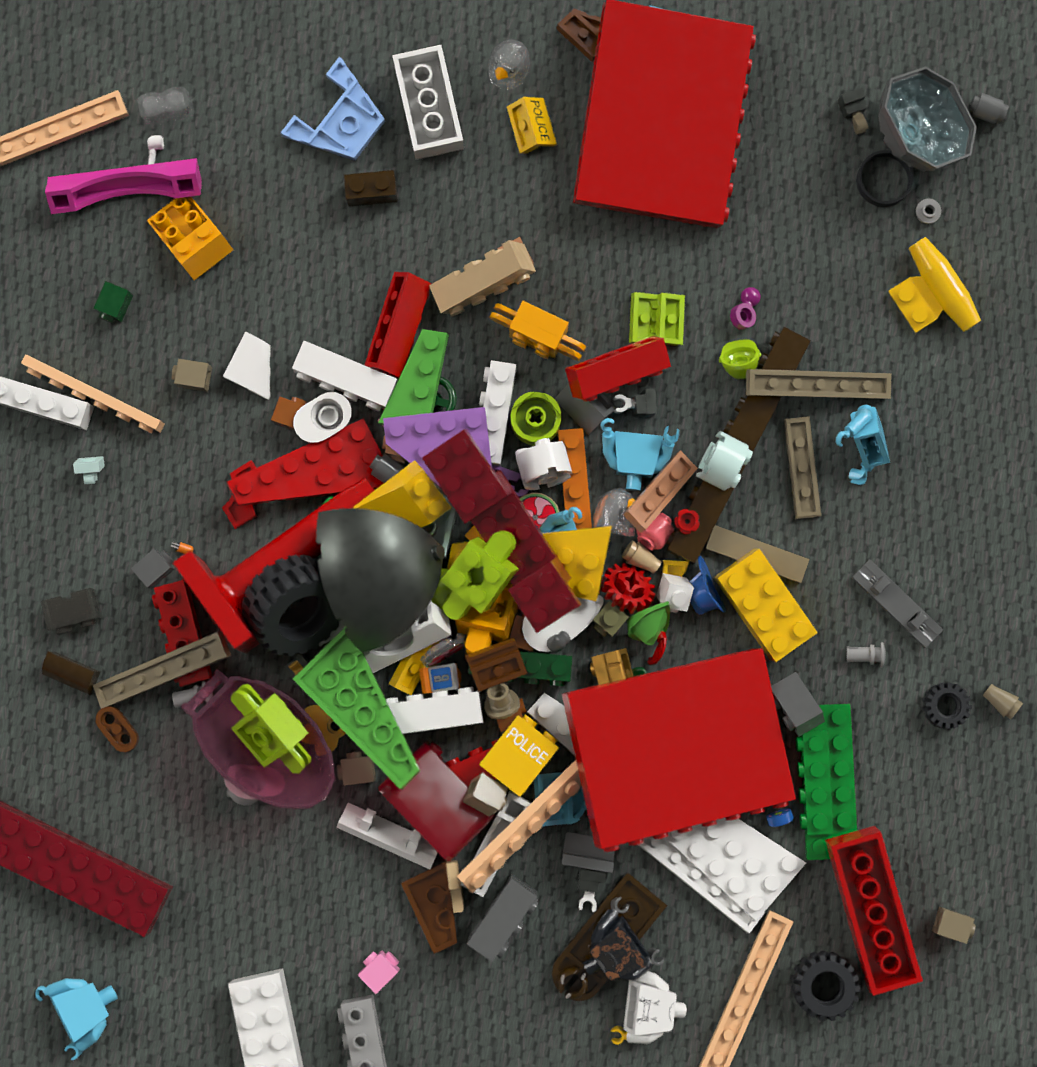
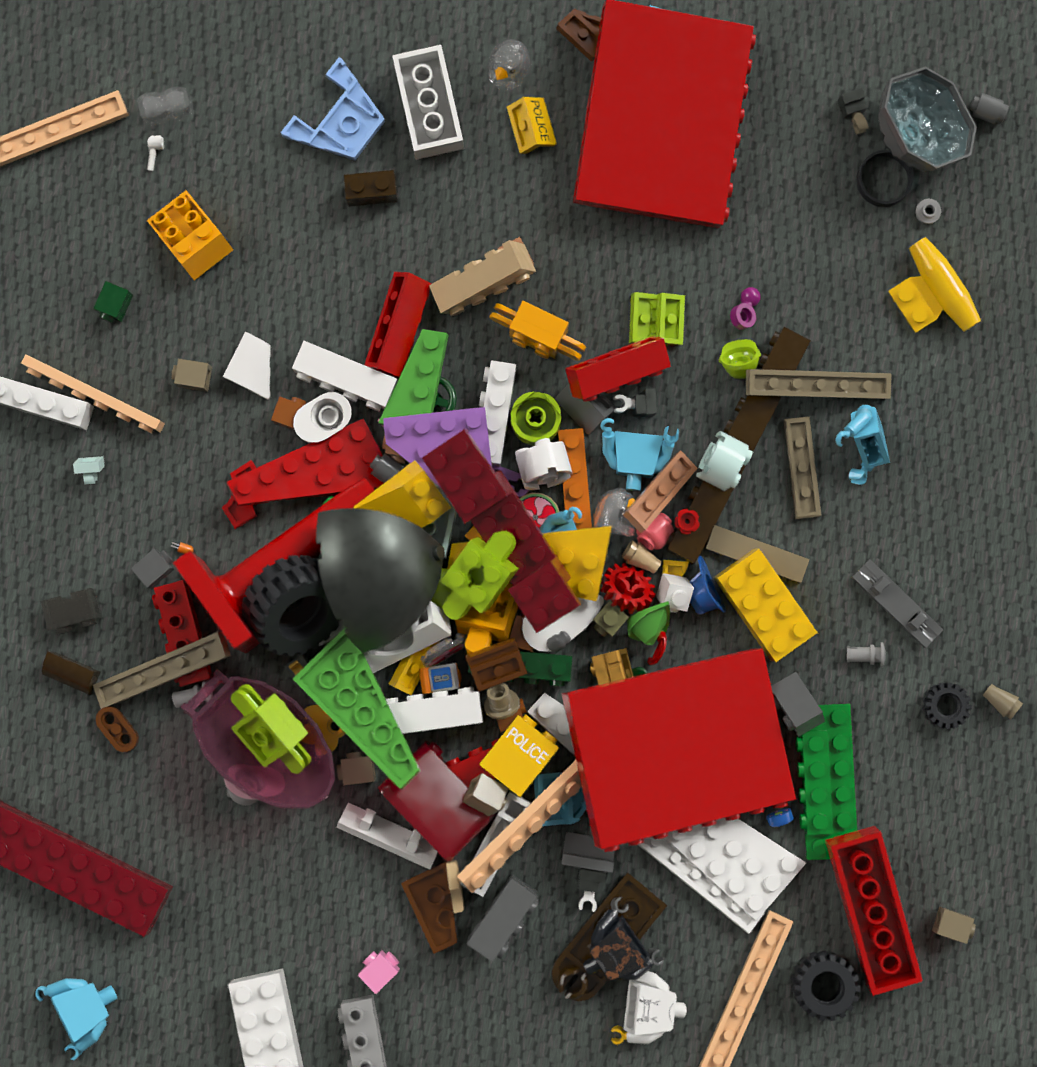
(79, 190): dark pink arch -> none

